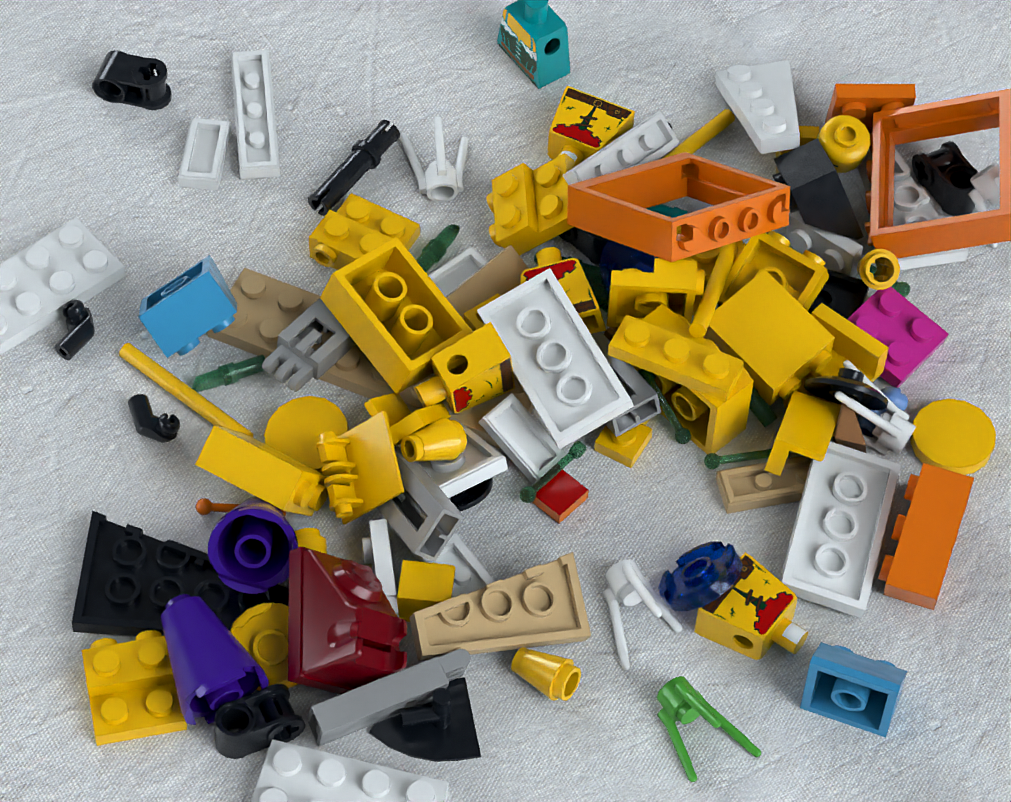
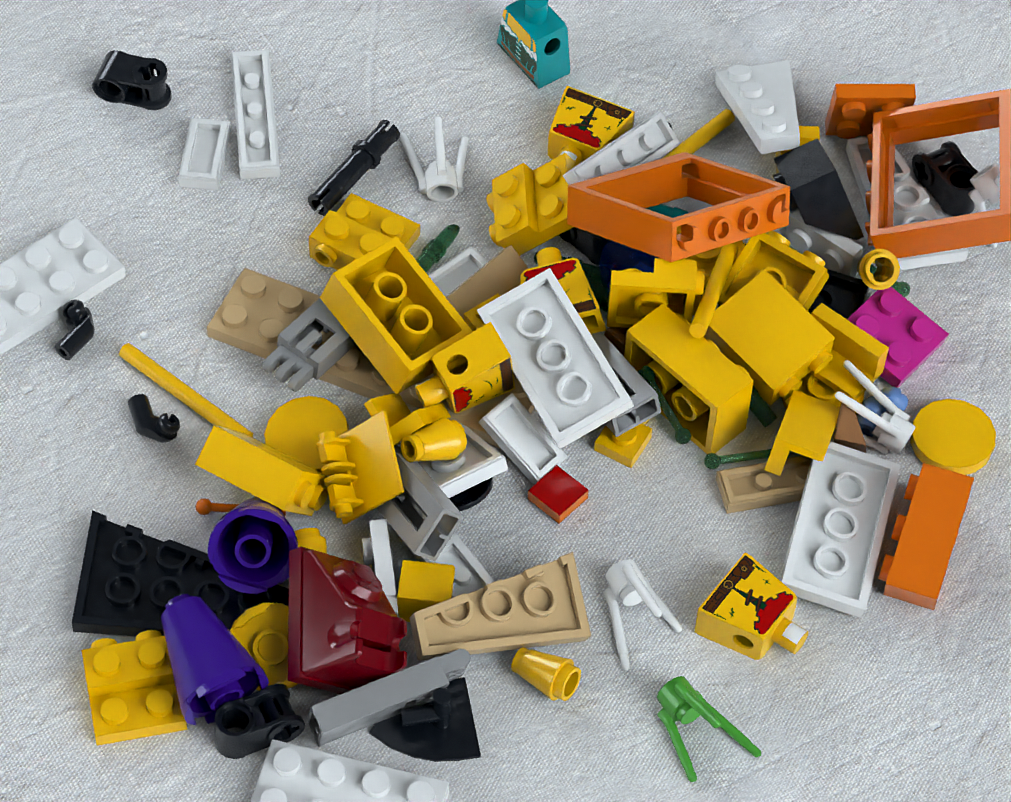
(188, 308): dark azure slope -> none
(229, 373): clear green piece -> none
(529, 494): clear green hinge -> none
(675, 358): yellow plate -> none
(700, 576): clear blue tile -> none
(844, 142): yellow head -> none
(851, 384): black dish -> none
(852, 688): dark azure slope -> none

